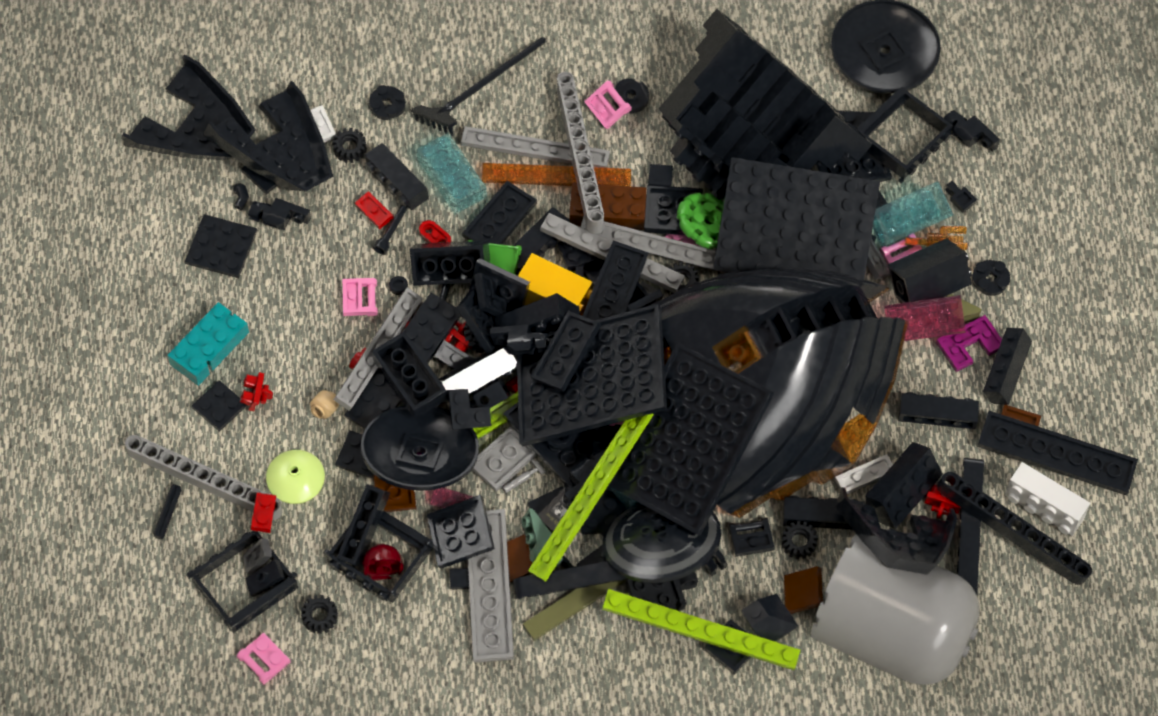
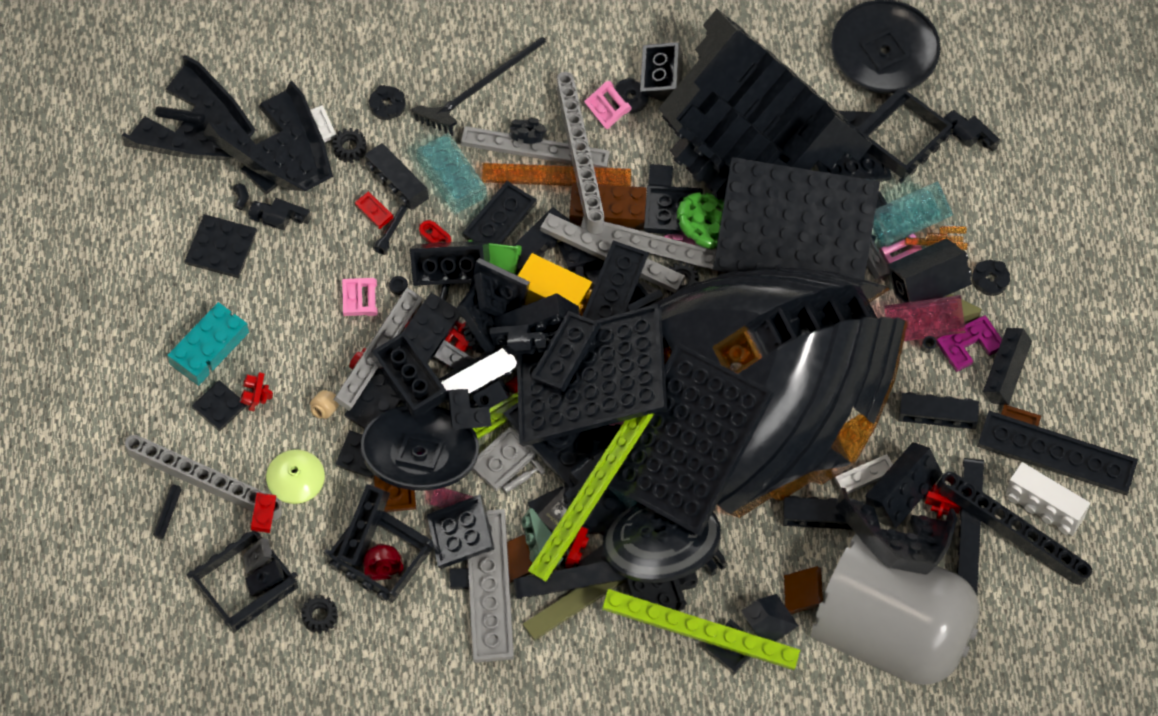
(181, 115): none -> black axle
(268, 654): bright pink plate -> none
(528, 130): none -> black plate
(574, 554): none -> red plate
(661, 69): none -> black slope
(751, 542): black plate -> none
(799, 551): black tyre -> none
(929, 339): none -> black hinge
(962, 199): black plate -> none

